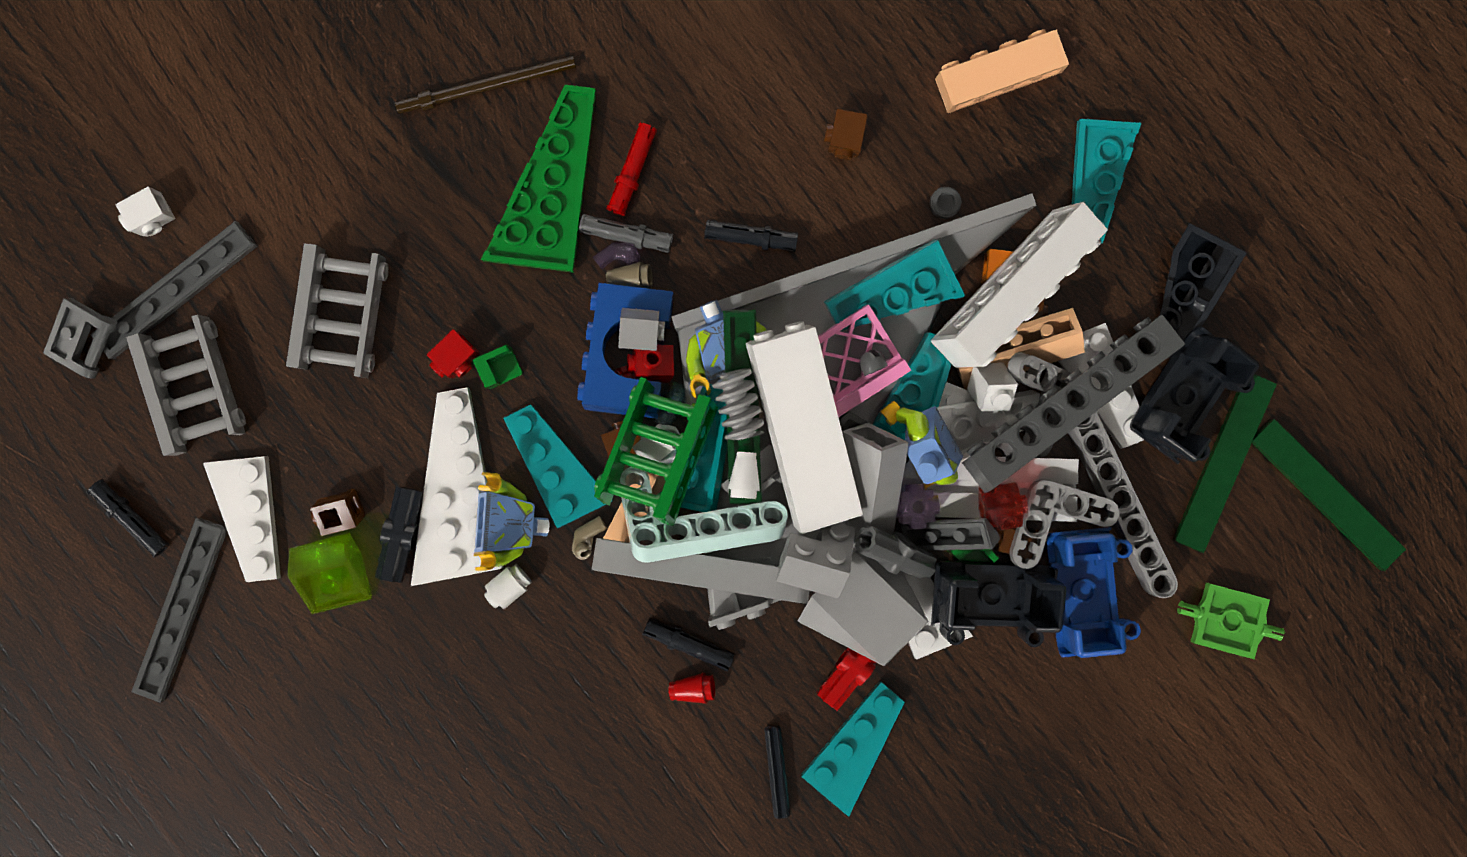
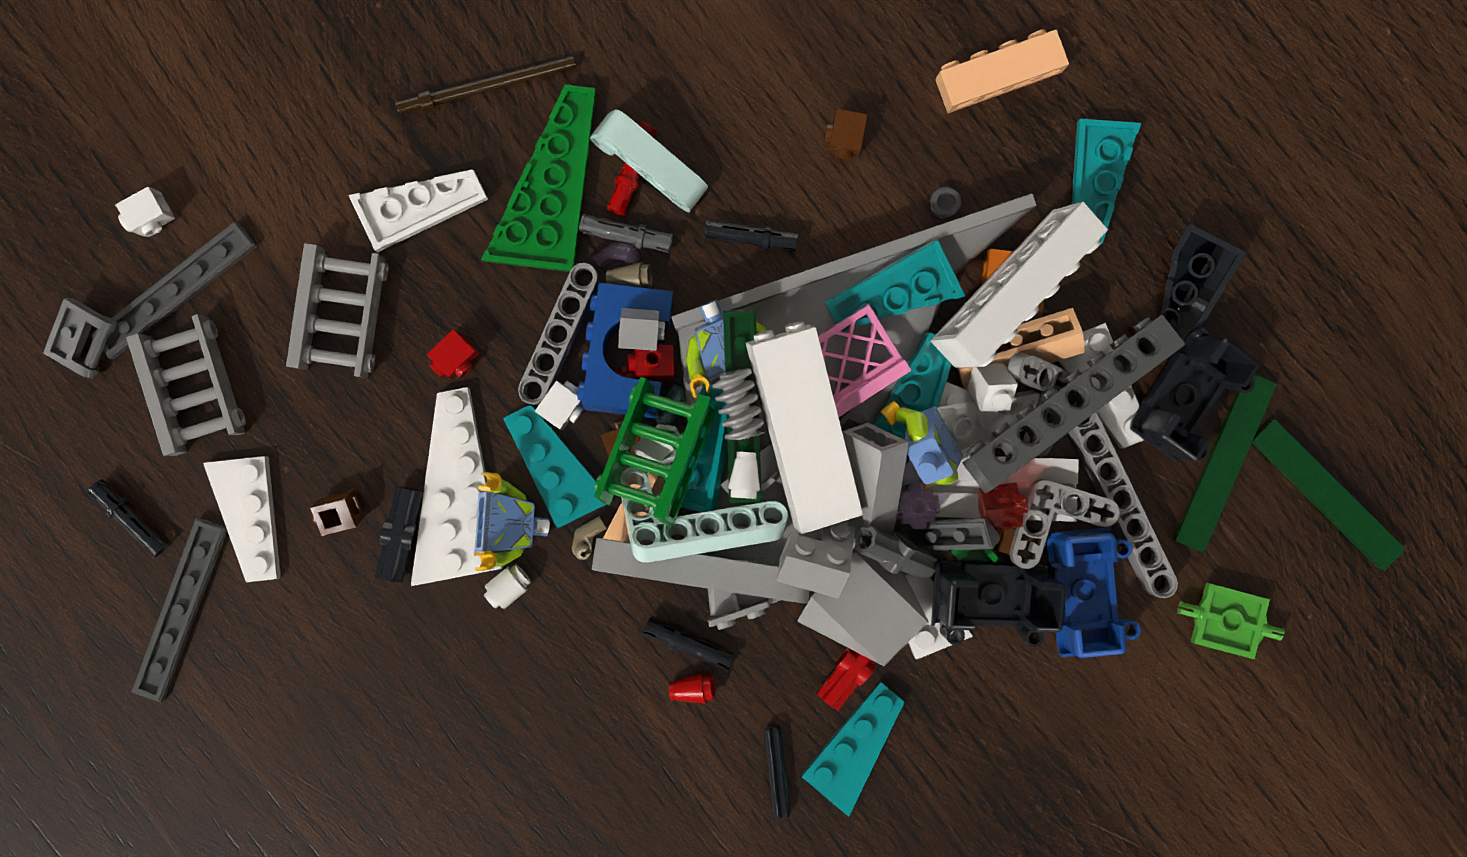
(329, 573): clear neon green slope -> none
(405, 210): none -> white wing
(498, 367): green panel -> none
(559, 318): none -> light grey beam
(561, 405): none -> white brick
(643, 153): none -> light aqua beam
(872, 362): dark grey hinge -> none

